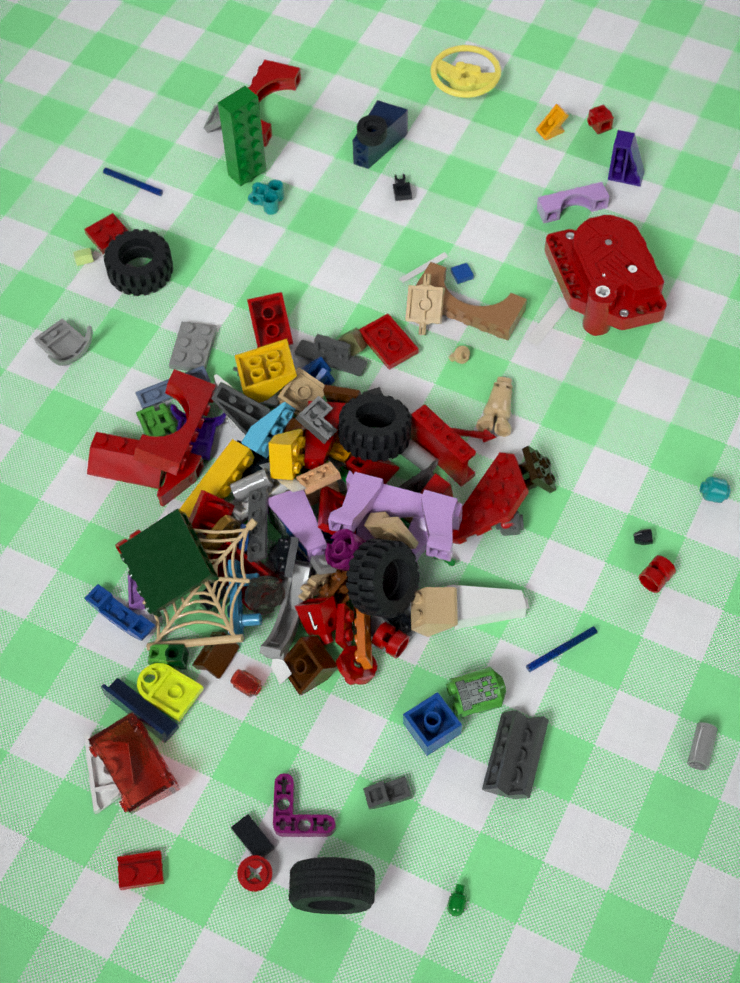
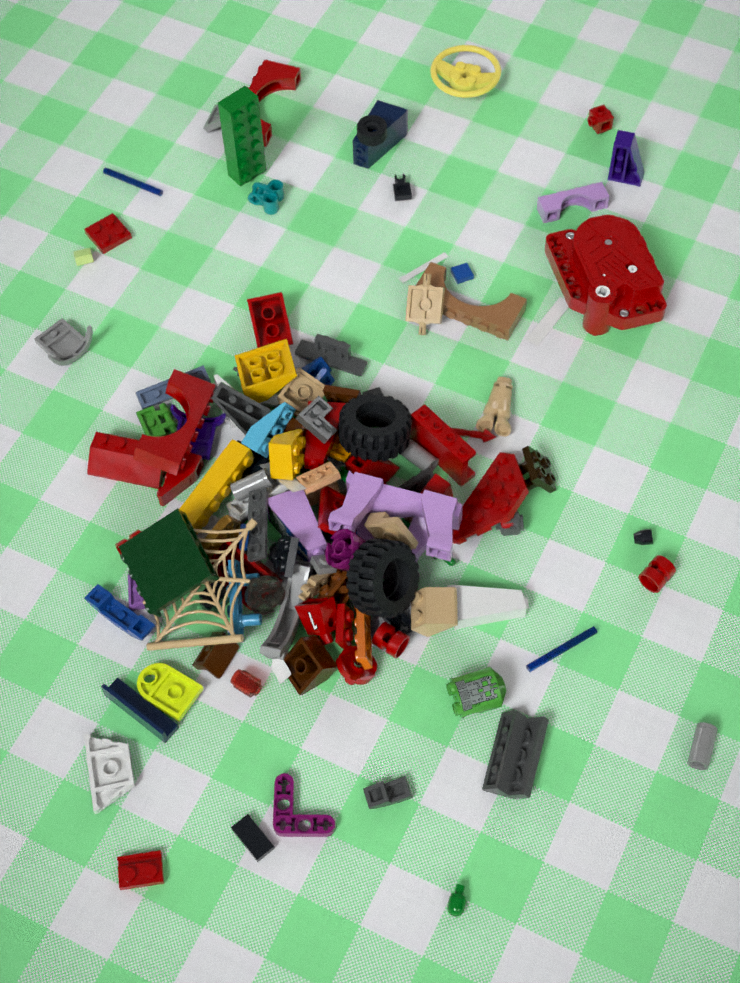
(134, 763): clear red windscreen -> none
(138, 245): black tyre -> none
(171, 654): leg -> none
(192, 346): light grey plate -> none
(209, 511): red plate -> none
(244, 873): red gear -> none
(332, 885): black tyre -> none
(355, 339): olive panel -> none
(388, 341): red plate -> none
(432, 724): blue slope -> none
(460, 355): tan plate -> none
(552, 123): light orange slope -> none
(715, 489): teal head -> none

